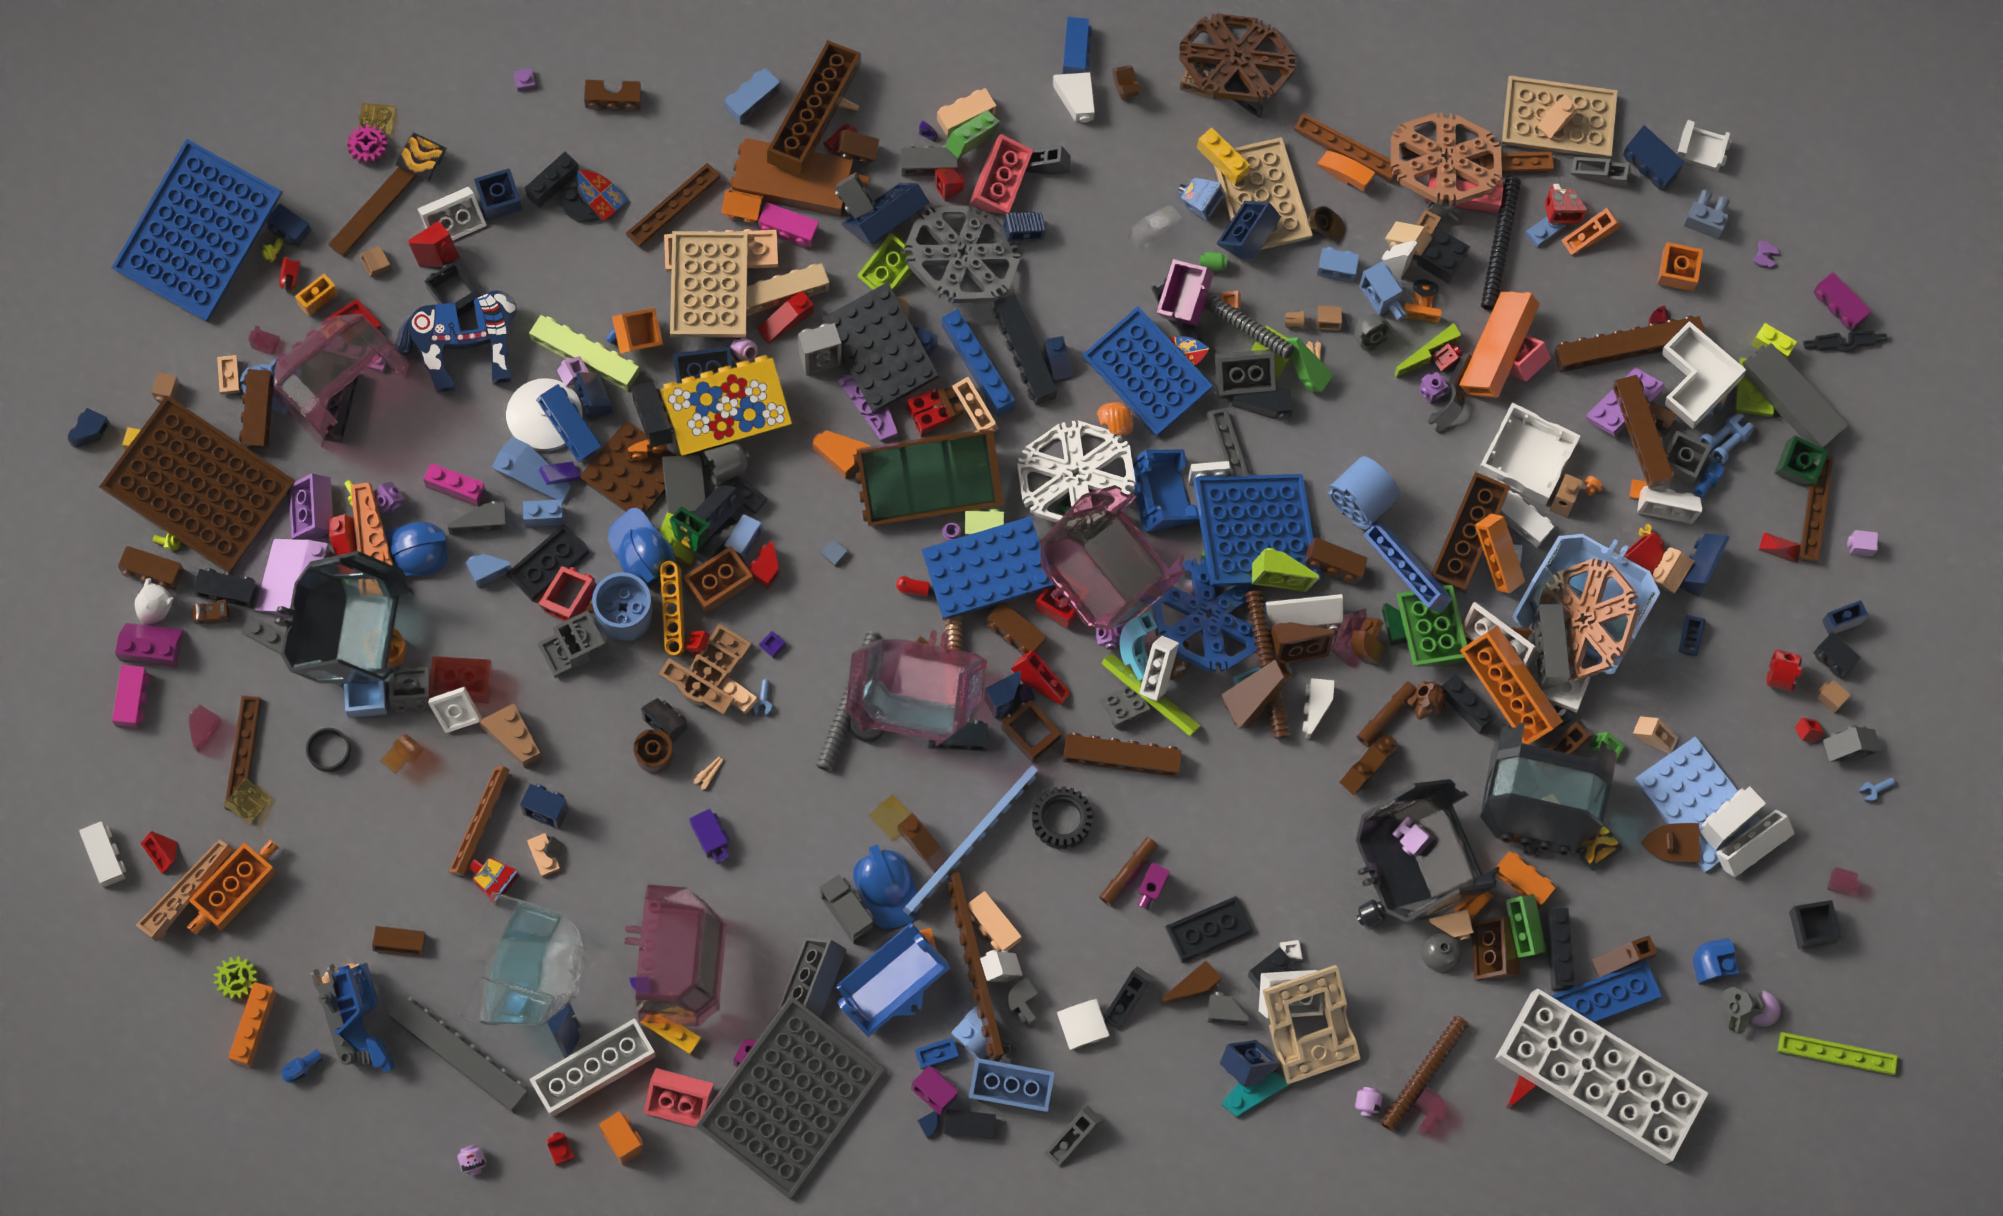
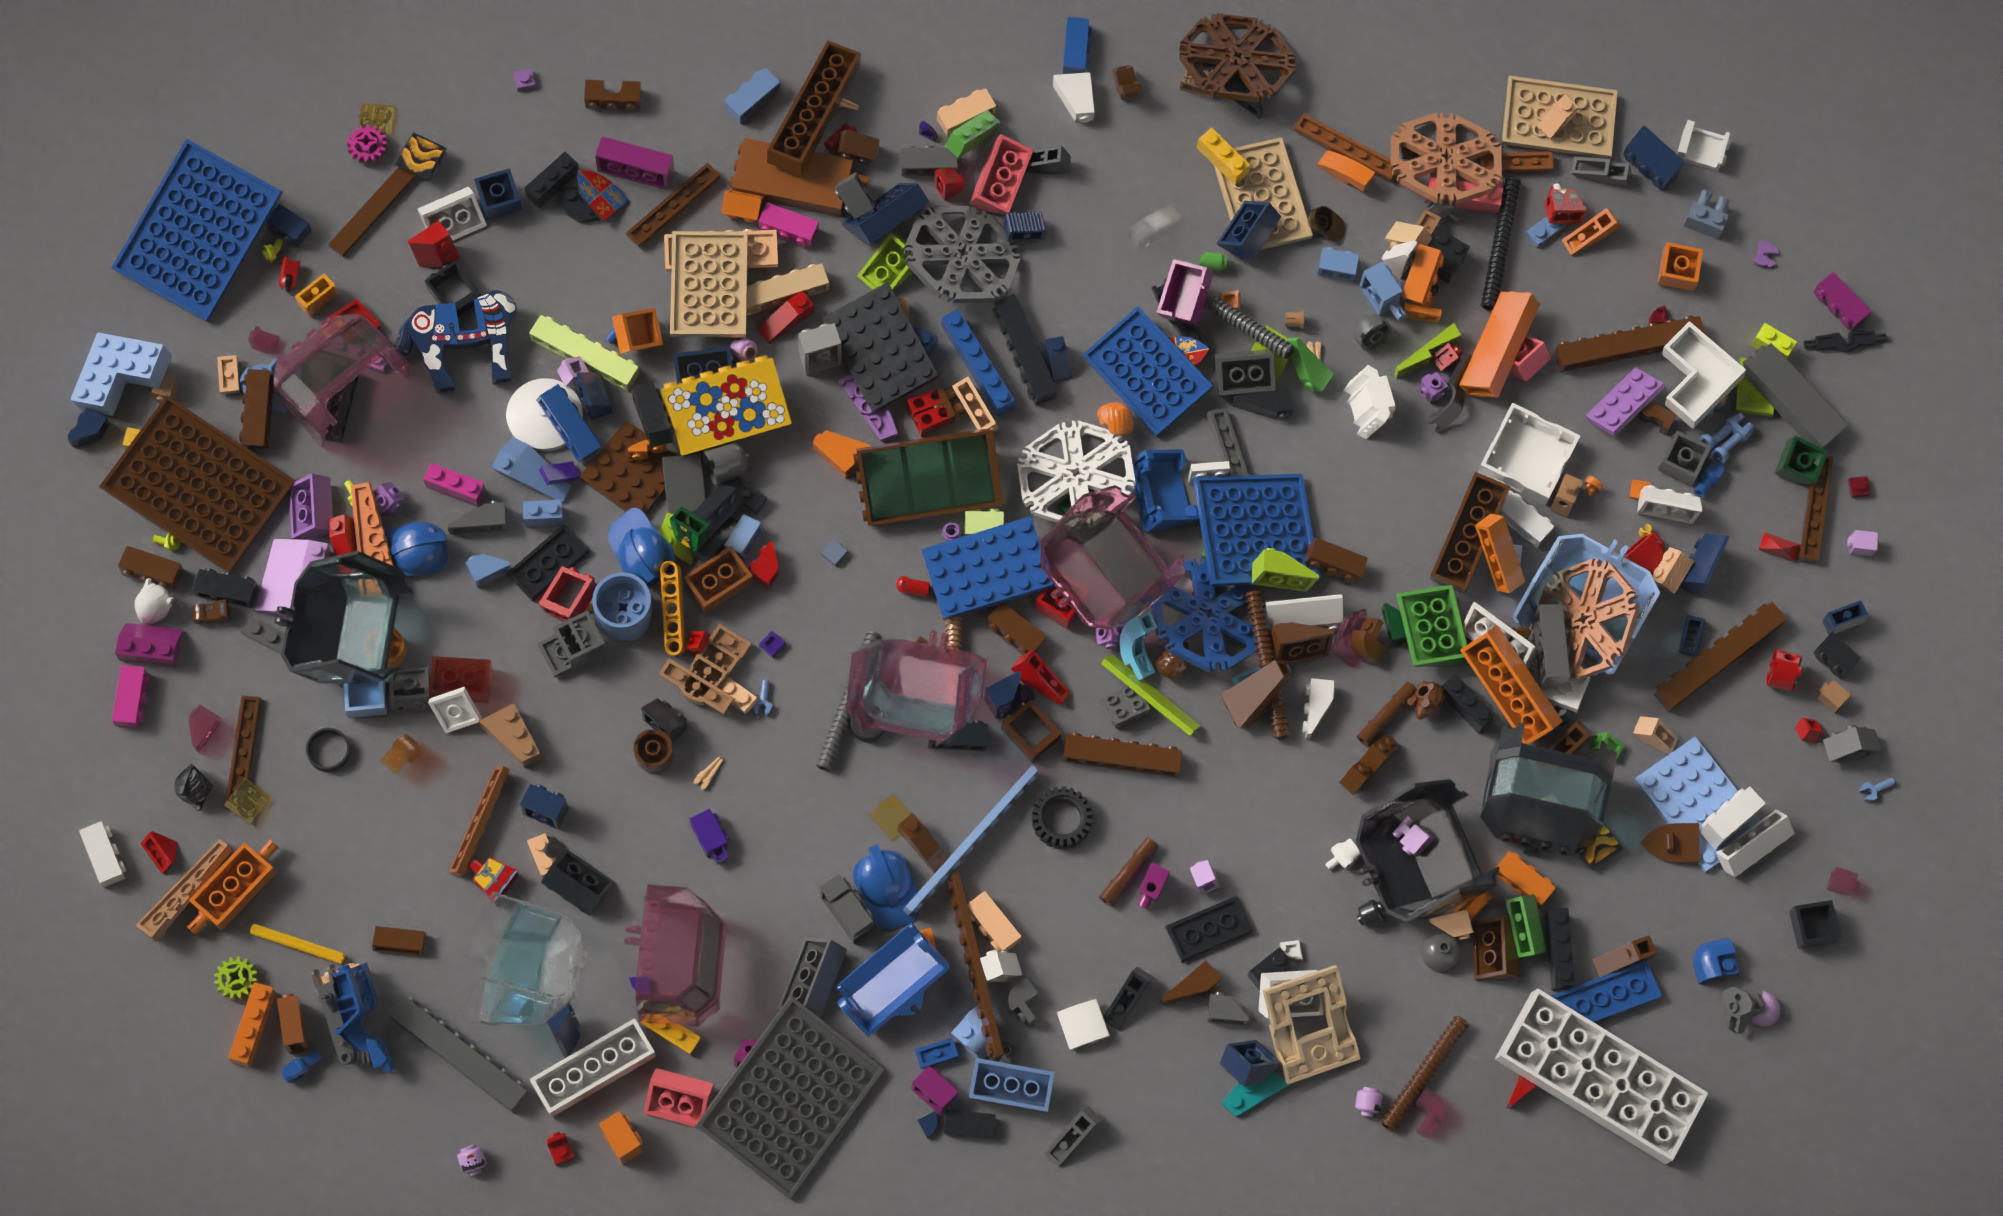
(111, 365): none -> light blue piece
(192, 787): none -> black helmet
(292, 1023): none -> dark orange brick
(298, 944): none -> yellow axle
(375, 261): medium nougat piece -> none
(577, 882): none -> black slope
(634, 163): none -> magenta brick
(1159, 668): white brick -> none
(1201, 196): medium blue torso -> none
(1204, 876): none -> lavender brick
(1329, 318): medium nougat piece -> none
(1345, 854): none -> white piece
(1364, 492): medium blue brick -> none
(1370, 400): none -> white slope
(1408, 567): blue brick -> none
(1422, 275): none -> orange brick
(1643, 431): reddish brown brick -> none
(1720, 656): none -> reddish brown brick
(1837, 1054): lime tile -> none
(1859, 486): none -> dark red plate

